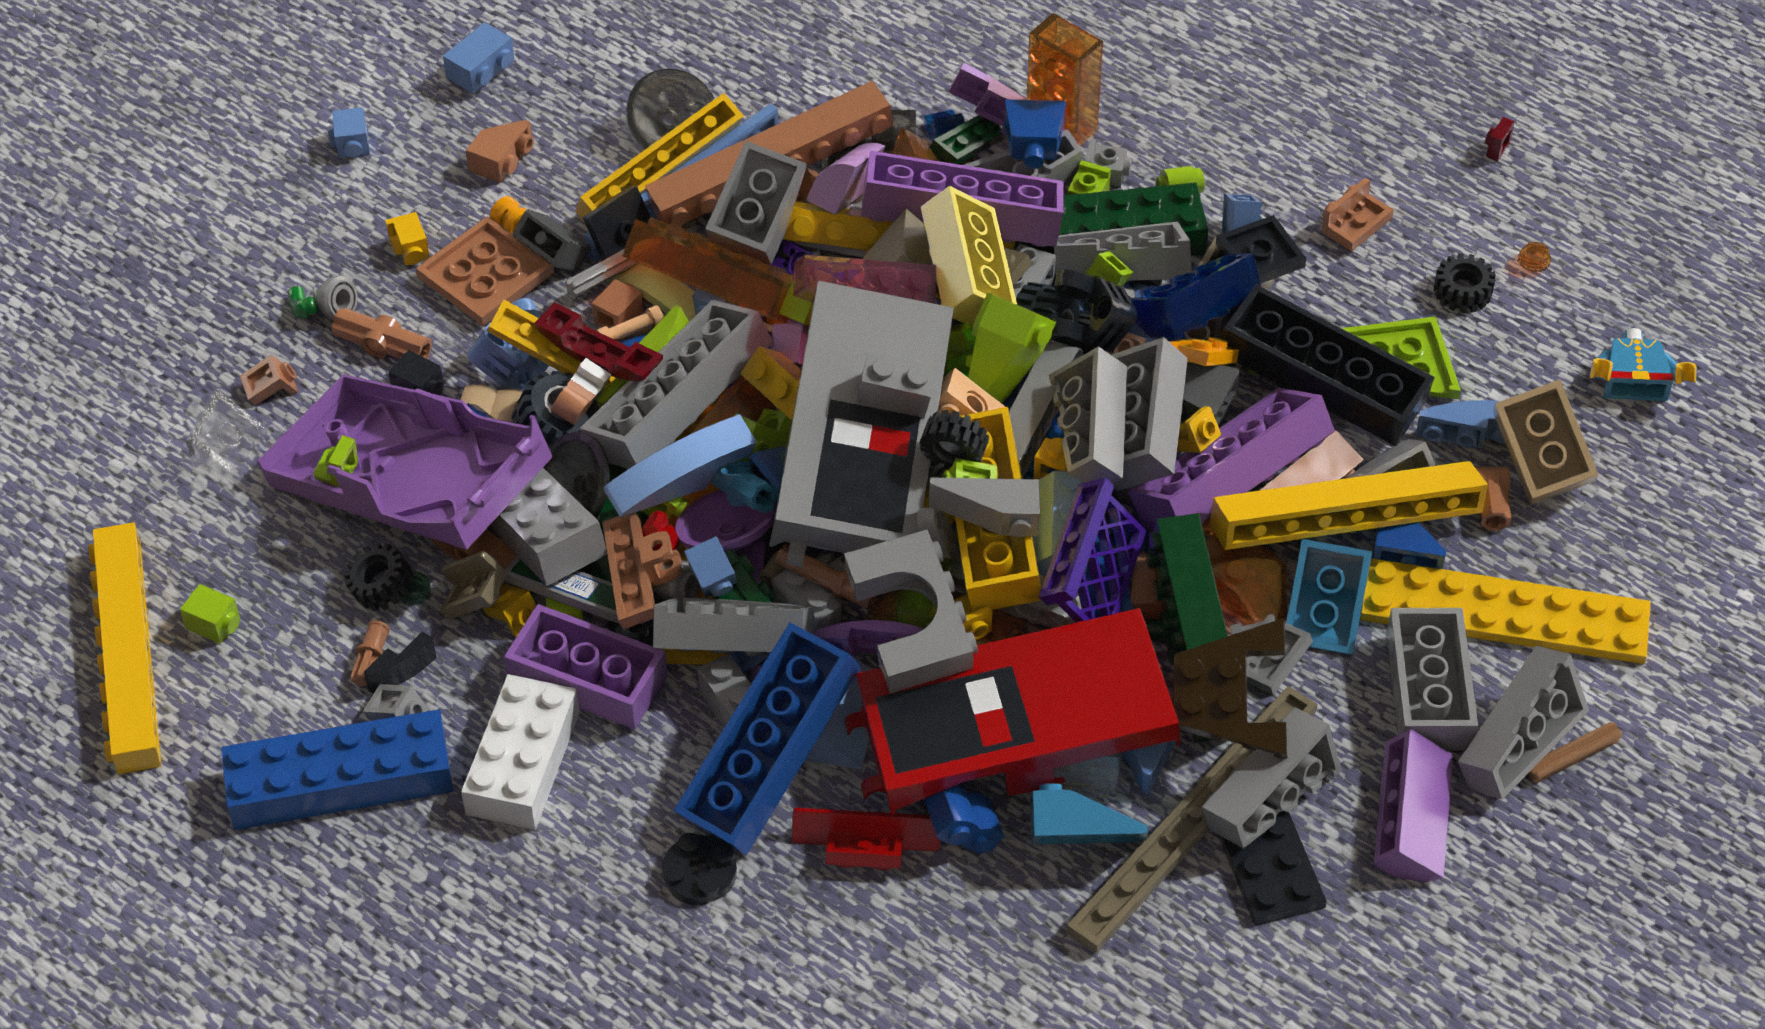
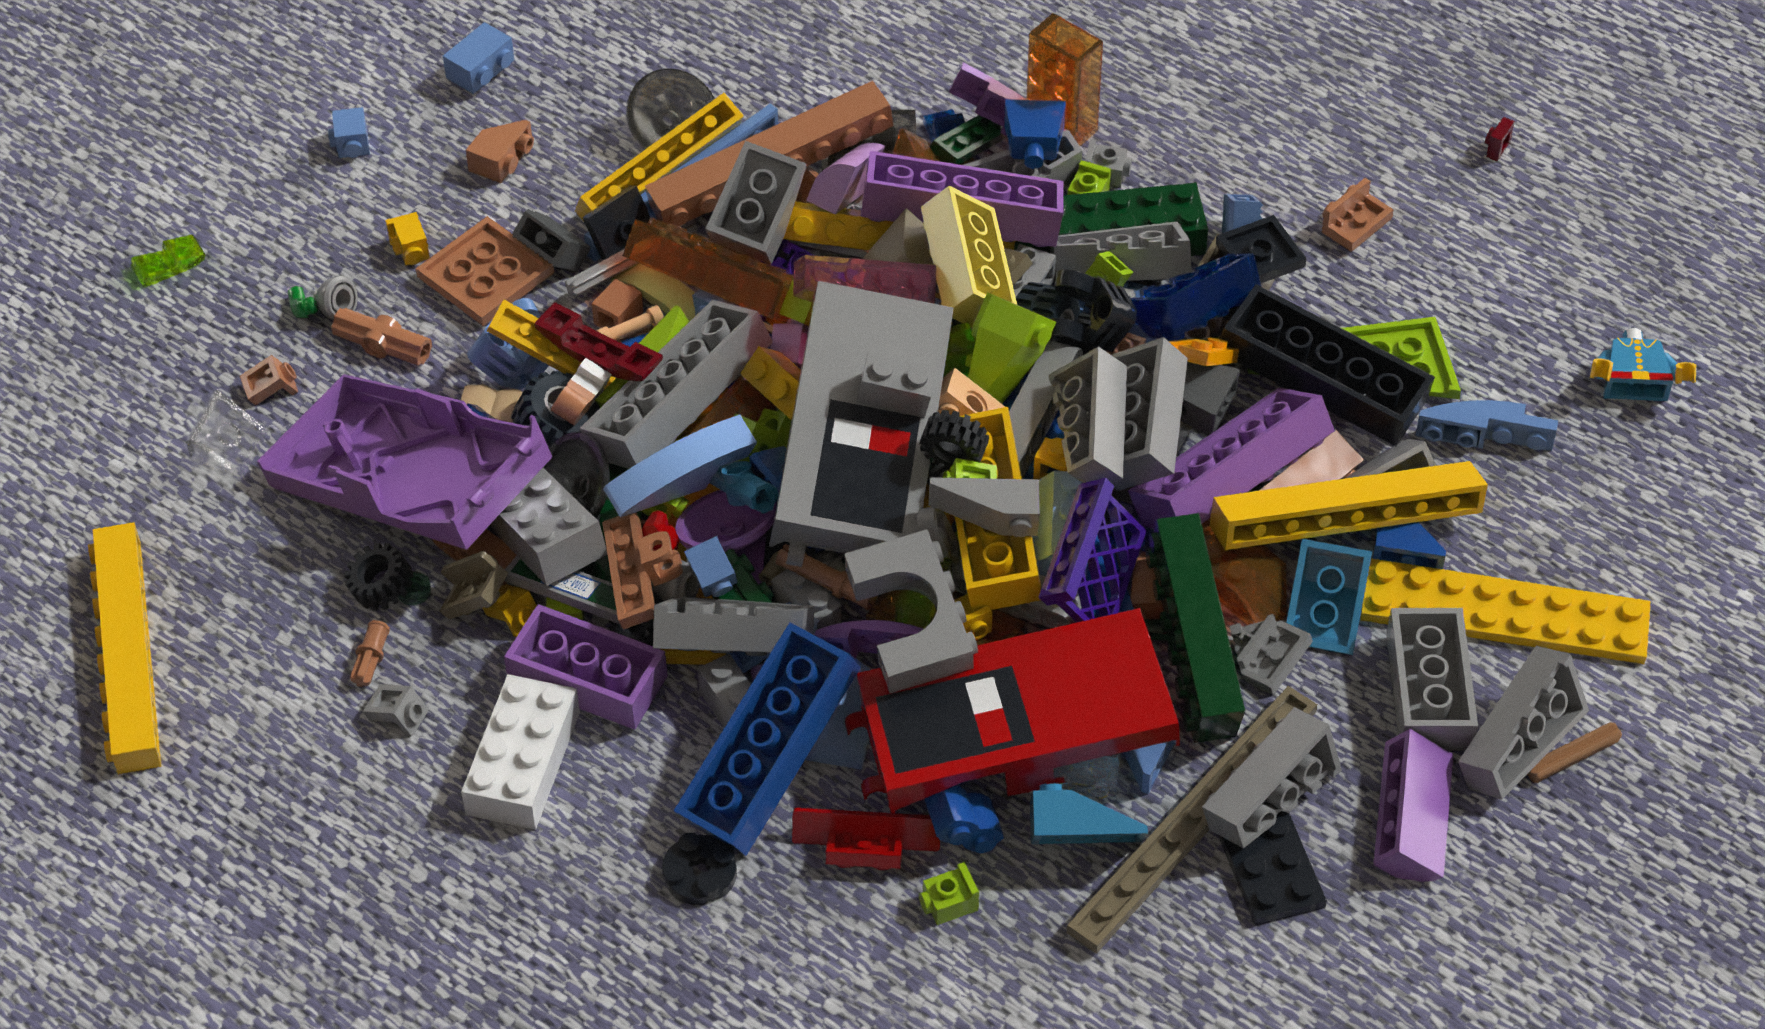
(175, 258): none -> clear neon green slope
(210, 614): lime brick -> none
(336, 769): blue brick -> none
(341, 456): lime bracket -> none
(395, 668): black slope -> none
(417, 372): black brick -> none
(507, 213): light orange wheel -> none
(950, 895): none -> lime brick
(1181, 175): lime brick -> none
(1198, 431): yellow bracket -> none
(1213, 689): dark brown wing -> none
(1459, 295): black tyre -> none
(1496, 507): nougat piece -> none
(1534, 257): clear orange plate -> none
(1545, 442): tan brick -> none

